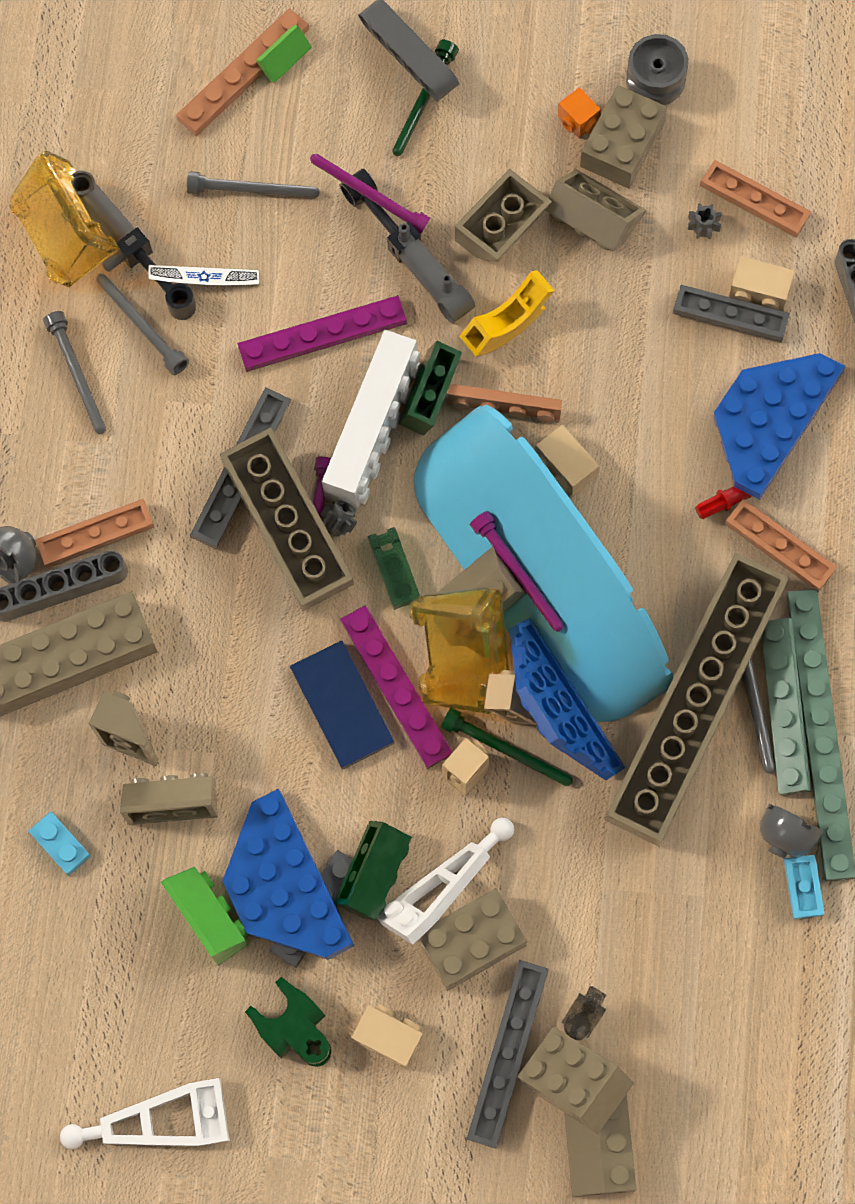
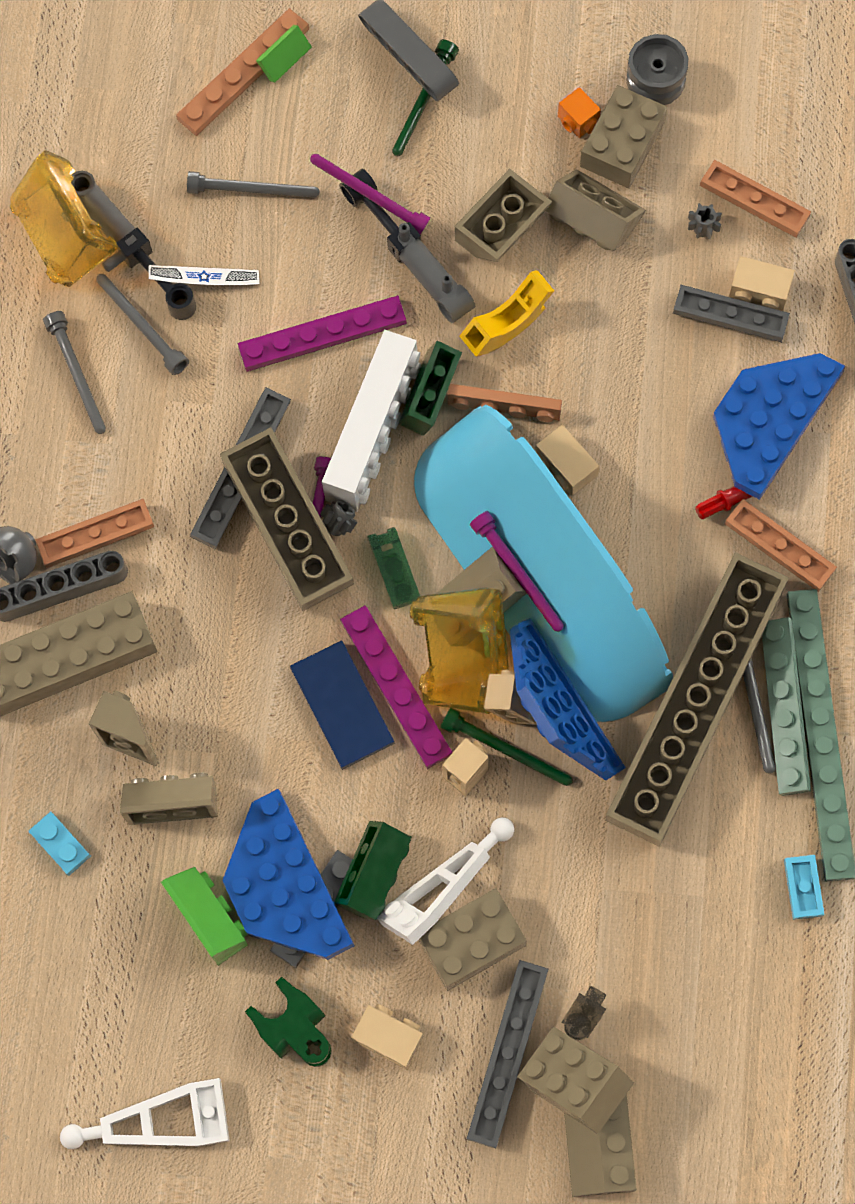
(787, 833): dark grey cylinder -> none

